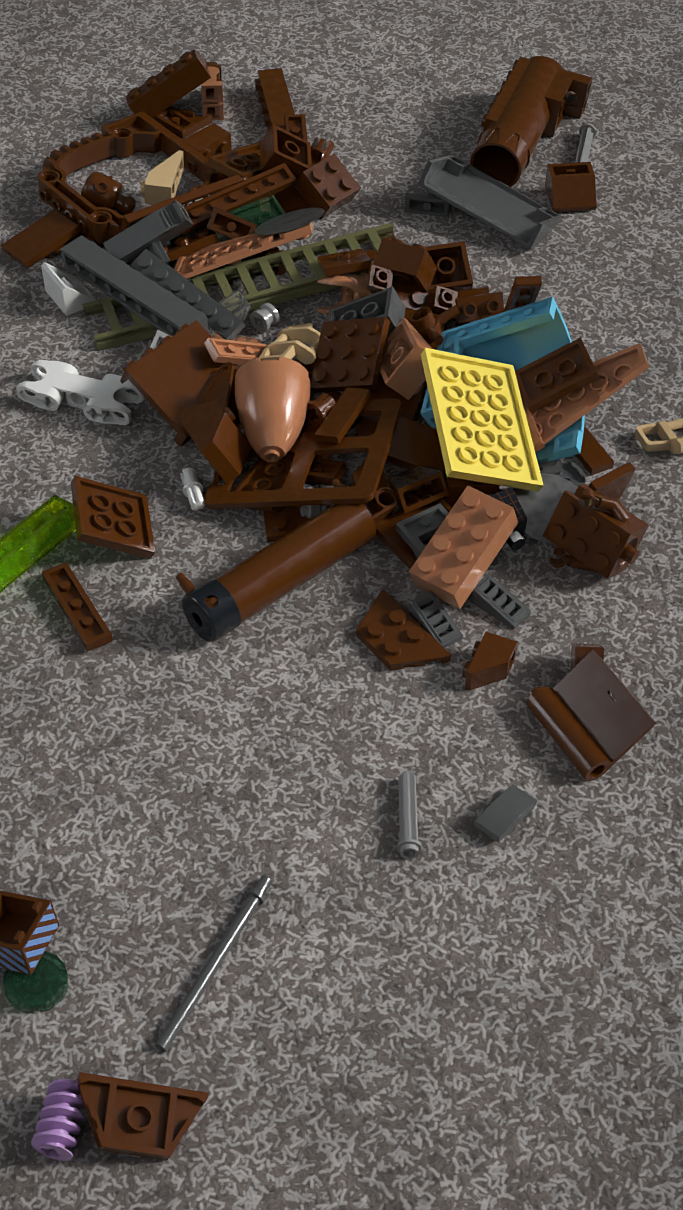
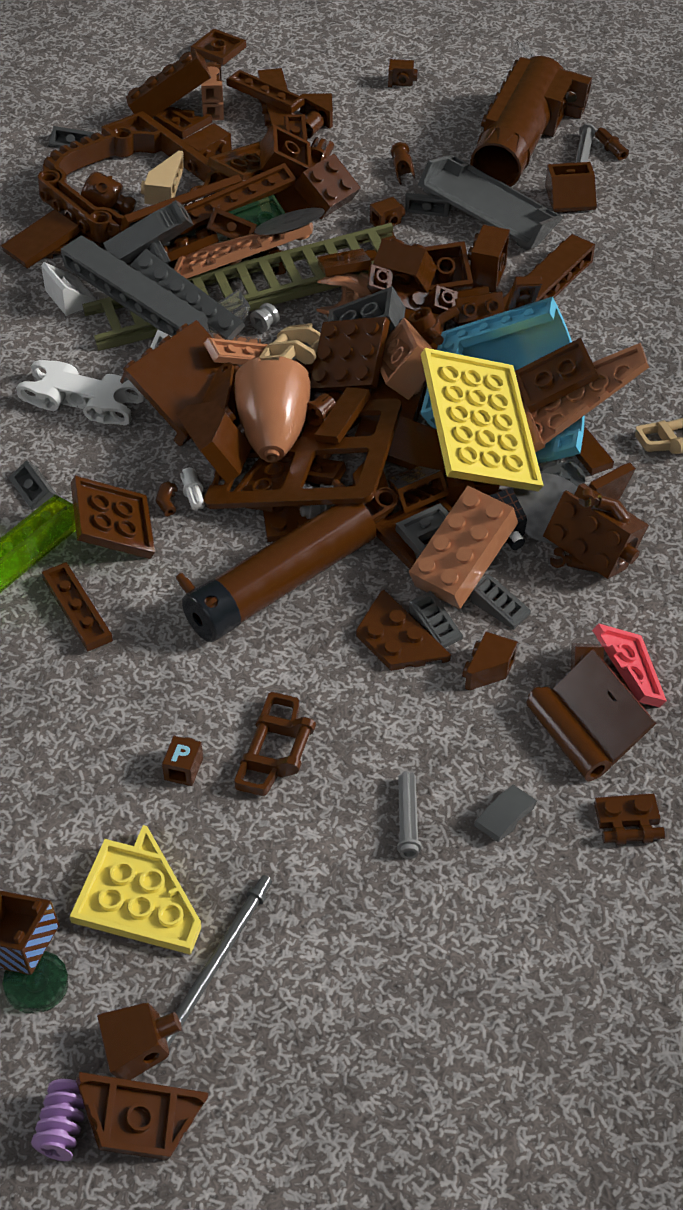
(32, 485): none -> dark grey slope
(64, 136): none -> dark grey slope
(136, 1038): none -> reddish brown torso
(137, 896): none -> light yellow wing
(163, 497): none -> reddish brown arm
(182, 760): none -> reddish brown brick
(219, 46): none -> reddish brown plate
(265, 91): none -> reddish brown tile
(296, 727): none -> reddish brown bar
(314, 122): none -> reddish brown beam
(320, 103): none -> reddish brown slope
(386, 212): none -> reddish brown brick
(401, 73): none -> reddish brown brick
(402, 161): none -> reddish brown piece
(489, 256): none -> reddish brown brick
(562, 266): none -> reddish brown brick
(612, 144): none -> reddish brown axle
(629, 811): none -> reddish brown plate
(632, 662): none -> coral wing

